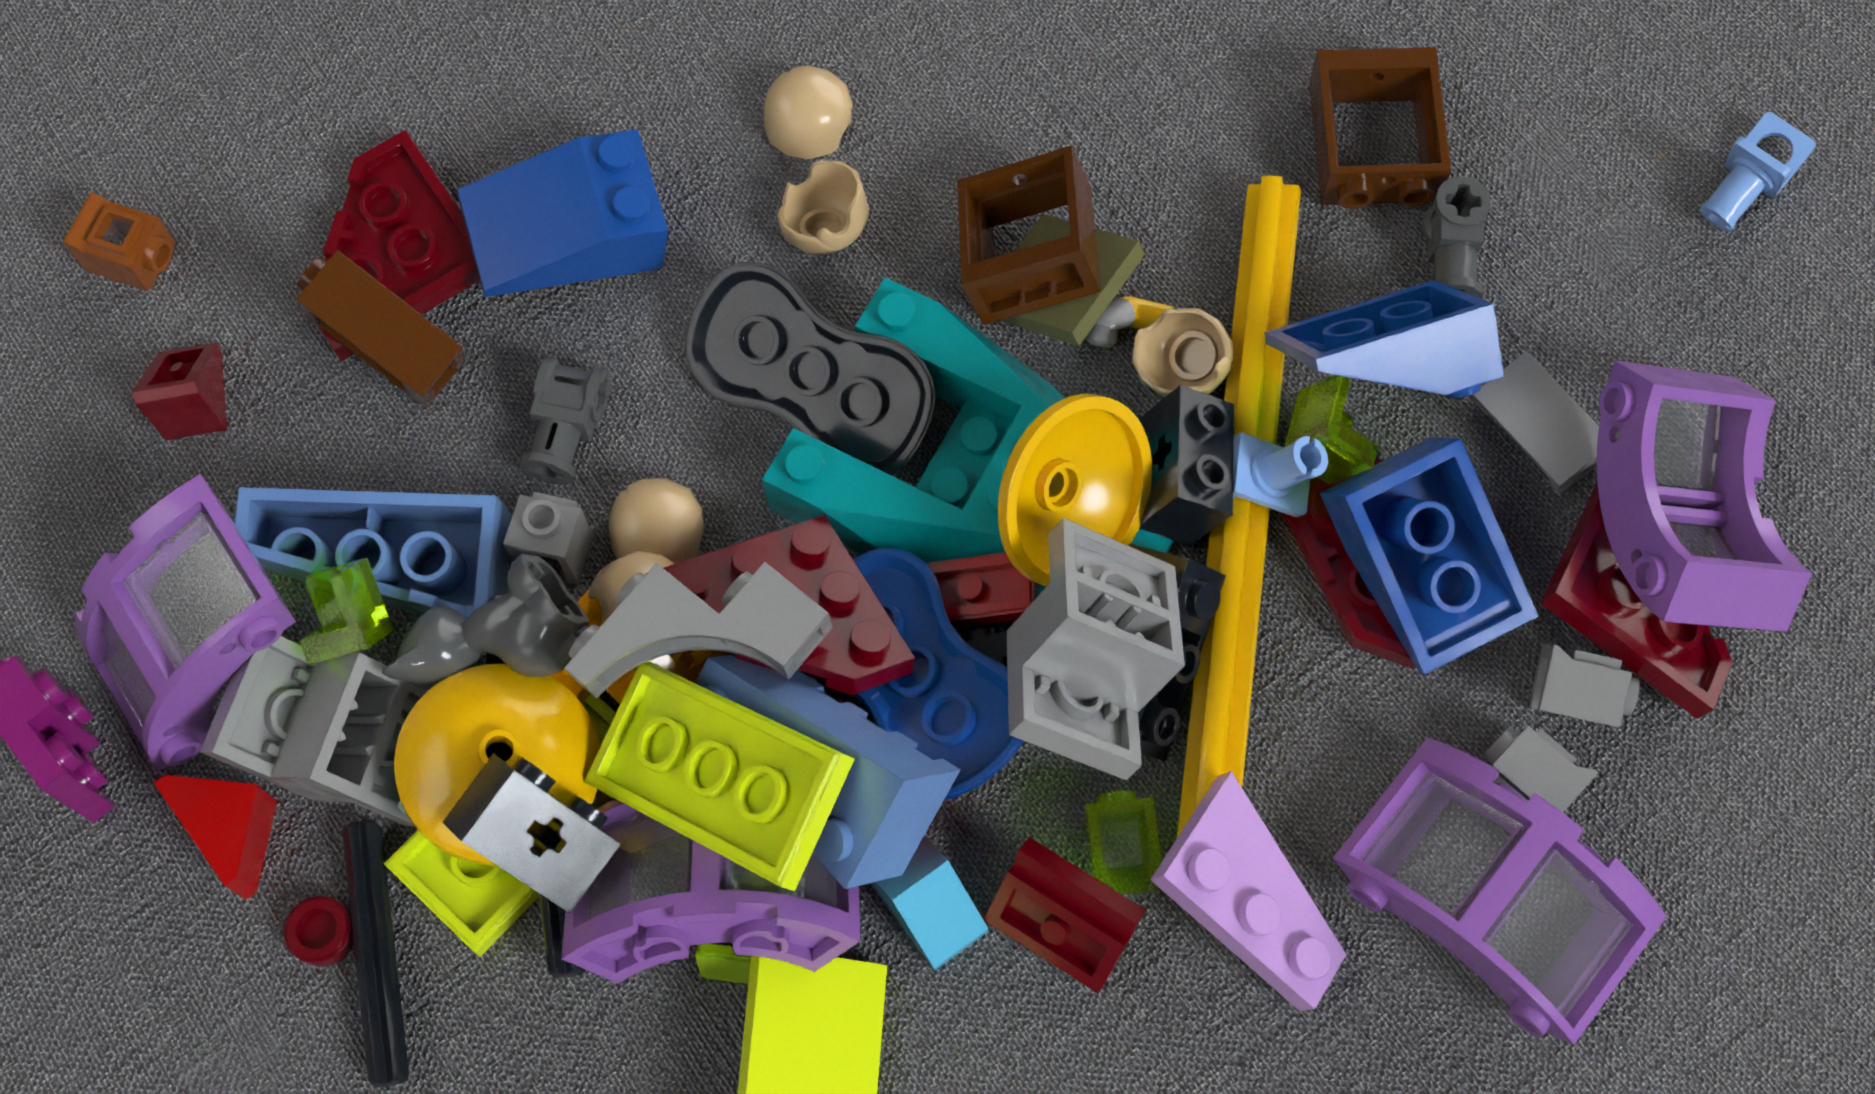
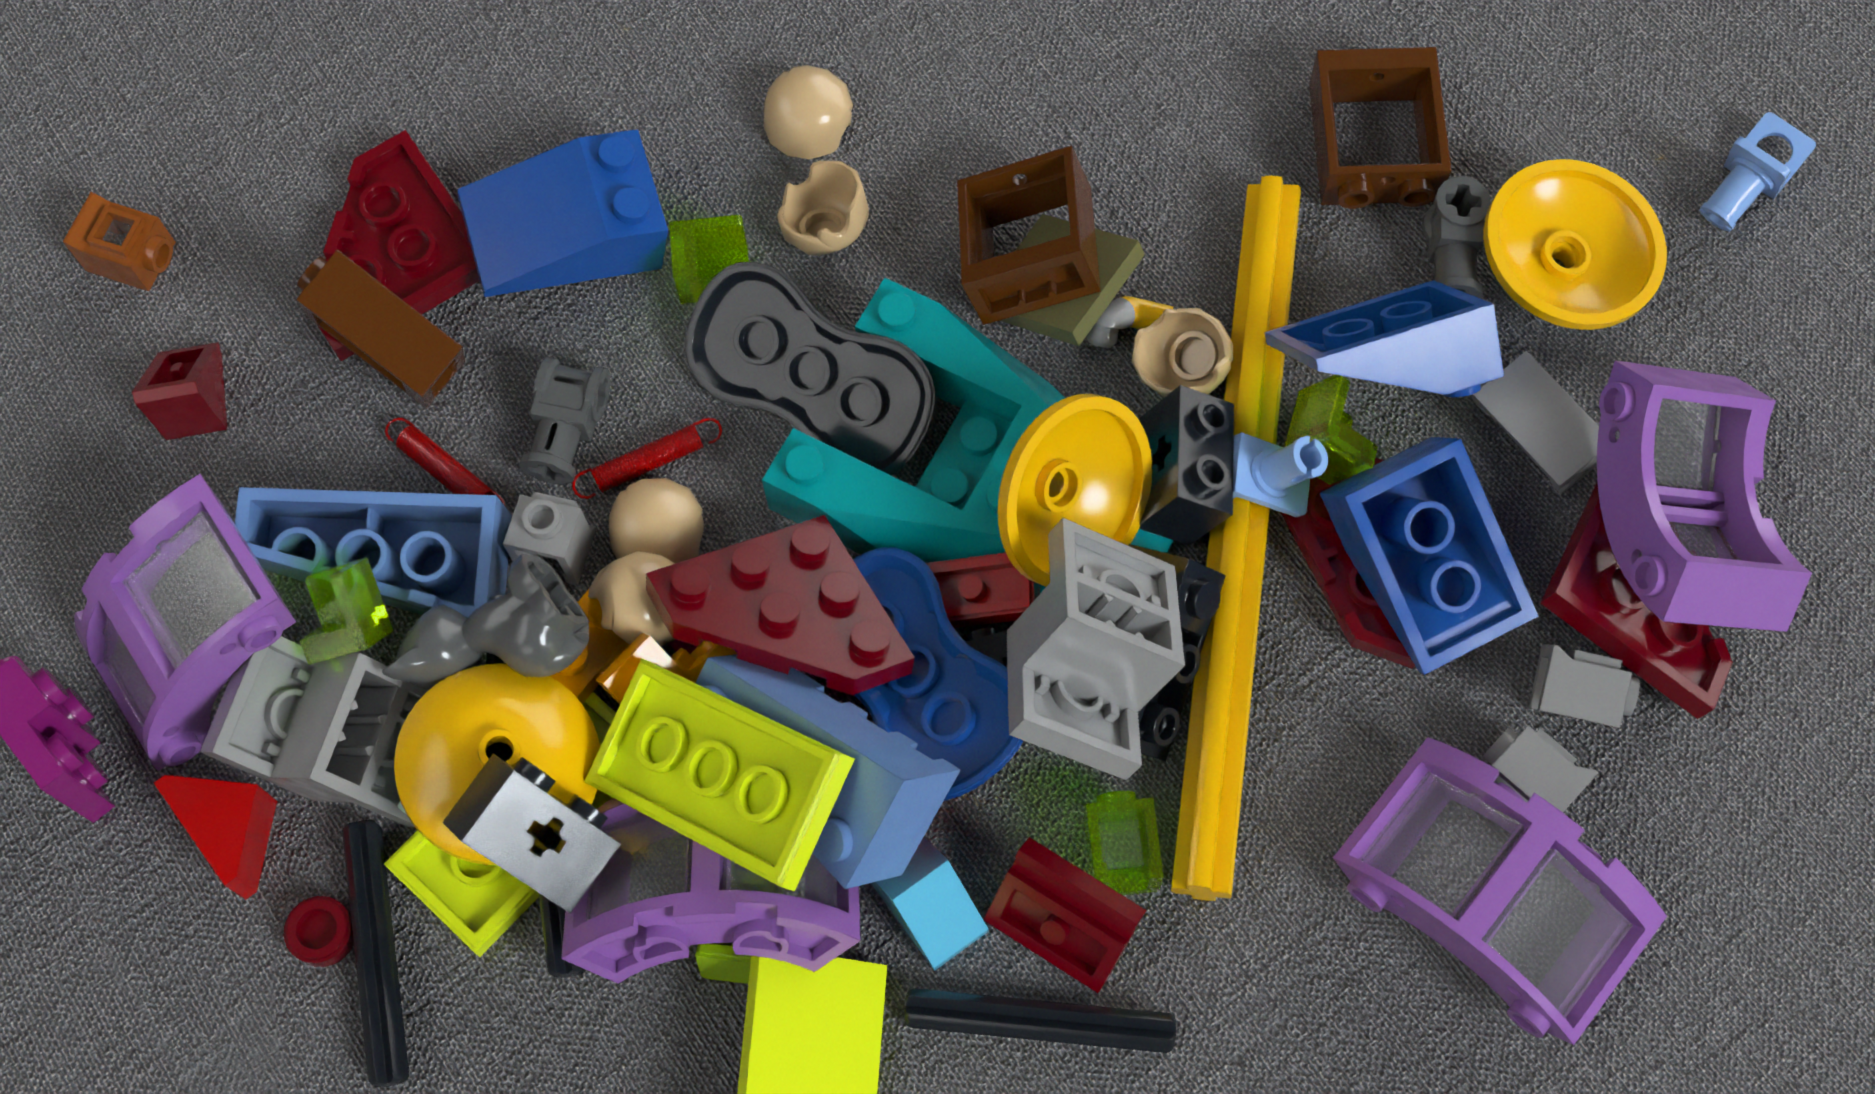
(438, 462): none -> red piece
(647, 458): none -> red piece
(661, 616): light grey arch -> none
(704, 249): none -> clear neon green panel
(1040, 1020): none -> black axle
(1249, 897): lavender wing -> none
(1589, 223): none -> yellow dish

